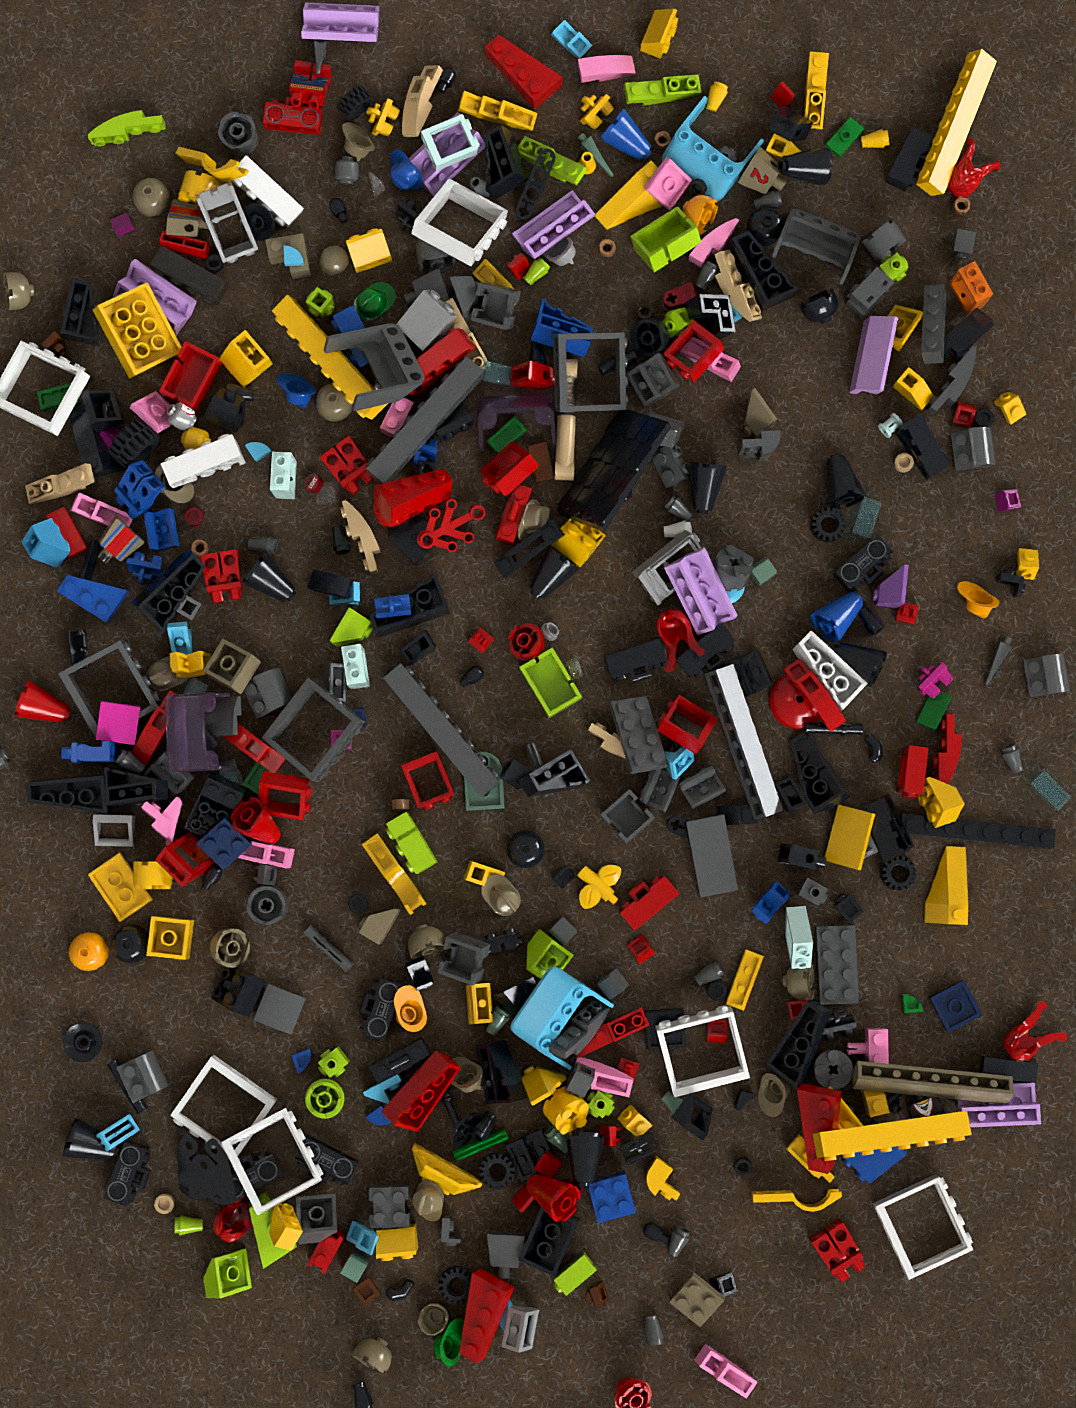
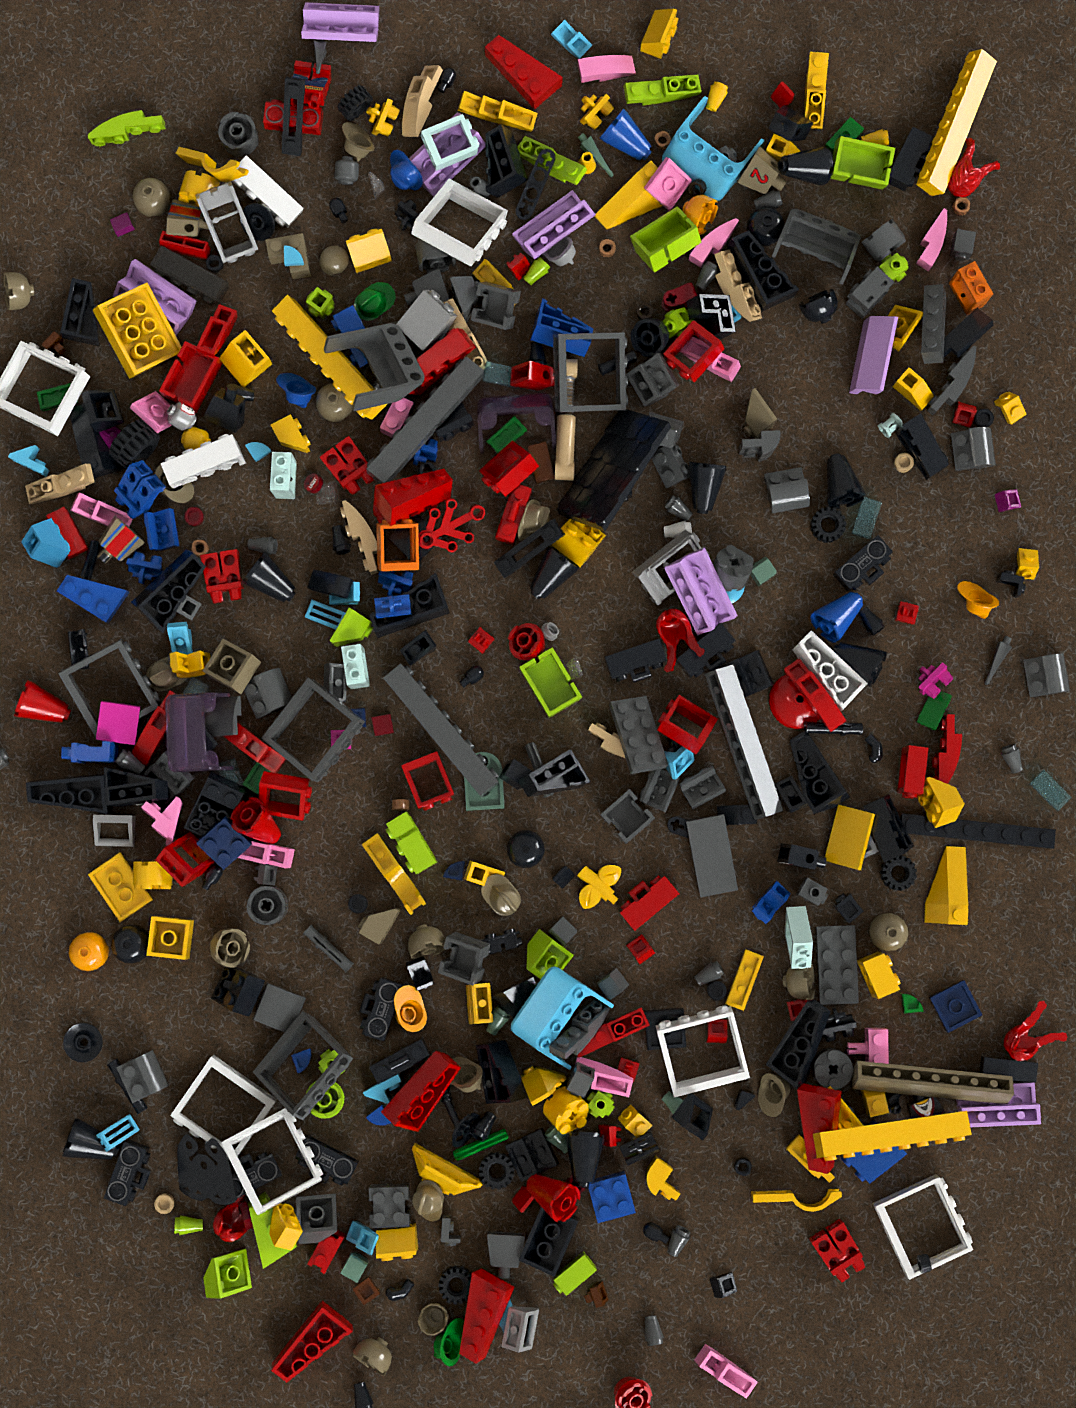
(26, 458): none -> medium azure slope
(217, 330): none -> red slope
(282, 1050): none -> dark grey window
(289, 435): none -> yellow slope
(296, 90): none -> black container
(310, 609): none -> medium azure tile
(316, 1335): none -> red wedge
(382, 725): none -> dark red tile
(396, 583): none -> blue hips
(413, 563): none -> orange window
(455, 871): none -> dark blue tile
(548, 1165): red slope -> none
(697, 1299): dark tan plate -> none
(787, 490): none -> dark grey brick
(862, 162): none -> lime piece
(879, 975): none -> yellow brick
(888, 932): none -> dark tan cylinder
(893, 590): medium lavender slope -> none
(924, 1263): none -> black axle
(933, 241): none -> bright pink slope

